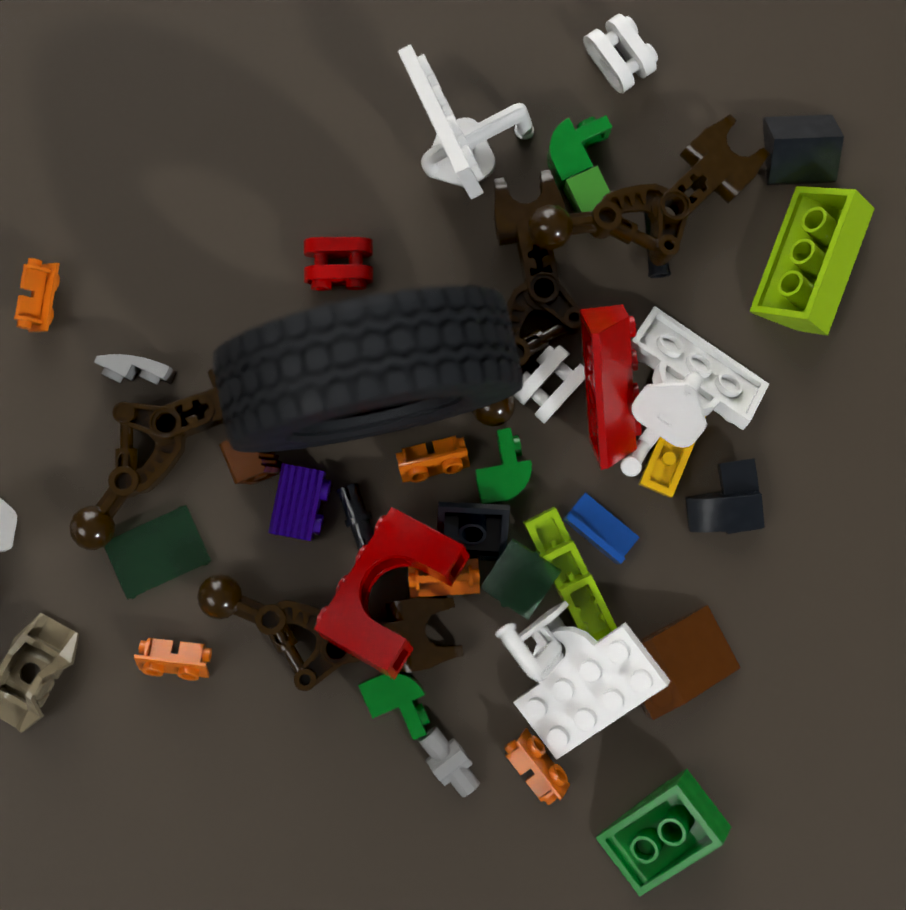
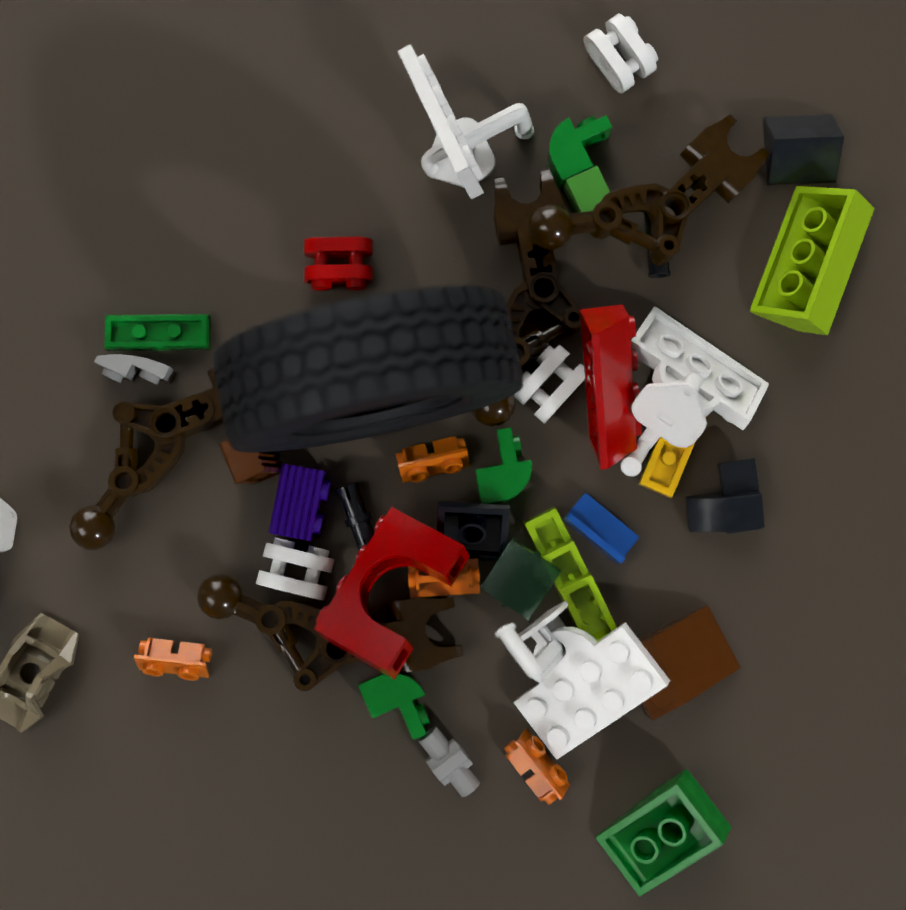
(42, 280): orange hinge -> none
(157, 332): none -> green tile
(157, 552): clear green piece -> none
(282, 552): none -> white brick

